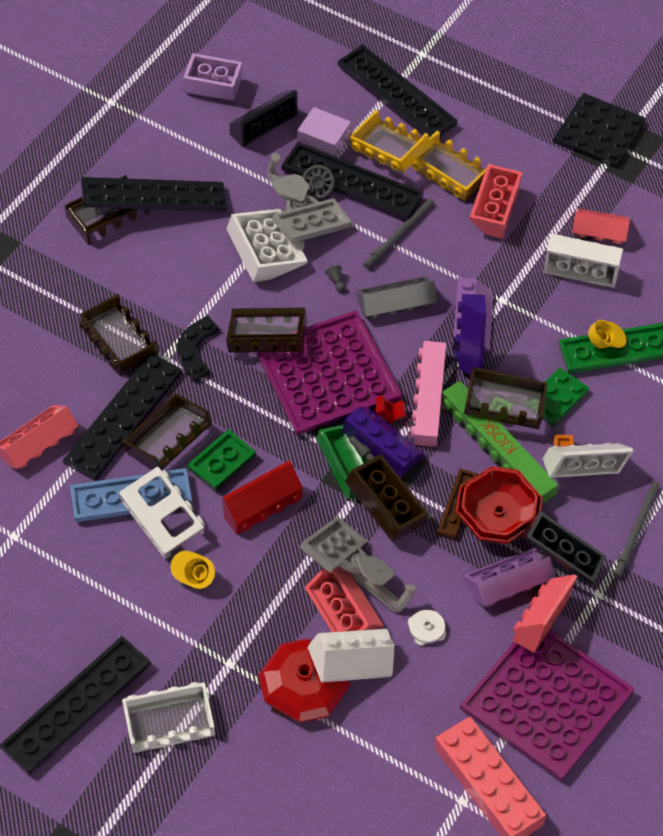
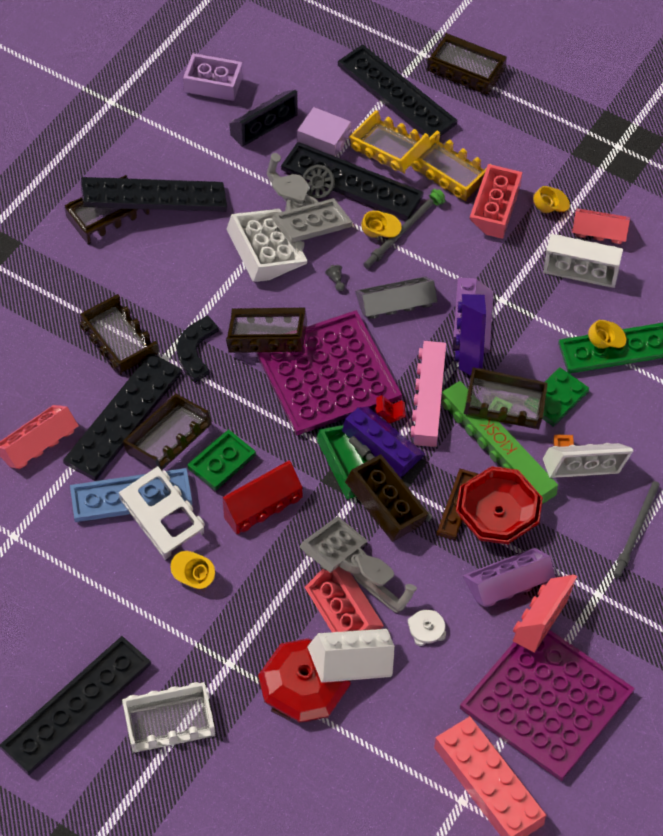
(380, 224): none -> yellow cap
(438, 197): none -> bright green plate
(467, 63): none -> dark brown window
(550, 199): none -> yellow cap
(564, 546): black slope -> none
(599, 130): black plate -> none

